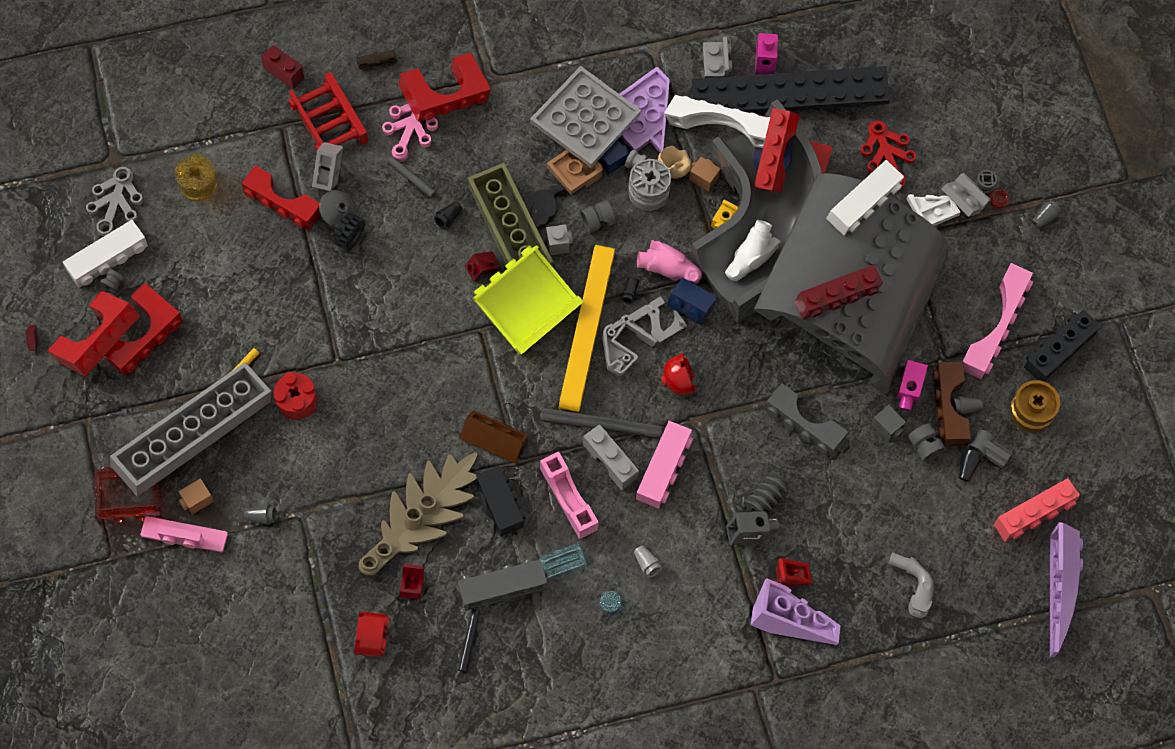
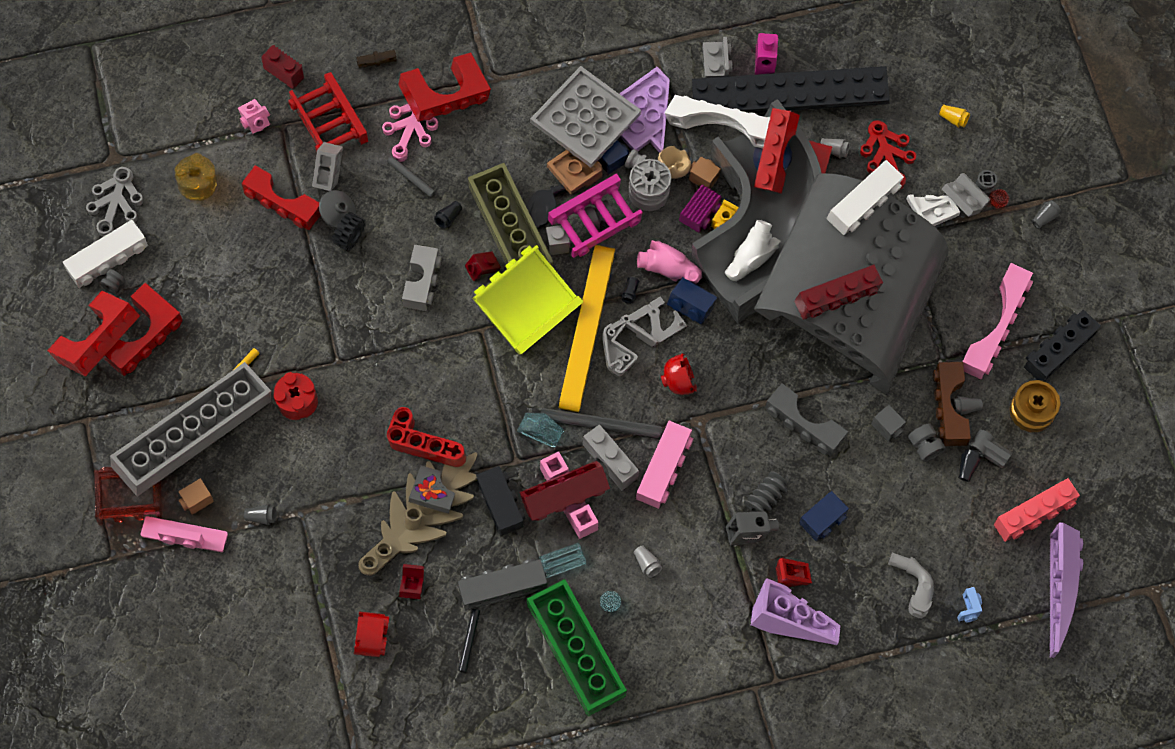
(31, 337): dark red tile -> none
(254, 116): none -> bright pink brick
(418, 294): none -> light grey arch
(428, 441): none -> red beam
(430, 491): none -> dark grey tile
(493, 436): reddish brown panel -> none
(540, 428): none -> clear light blue slope
(565, 490): none -> dark red brick
(576, 647): none -> green brick
(594, 196): none -> dark pink fence
(700, 209): none -> magenta brick
(824, 516): none -> dark blue brick
(839, 146): none -> light grey cone
(912, 378): dark pink torso -> none
(956, 116): none -> yellow cone
(973, 603): none -> light blue bracket

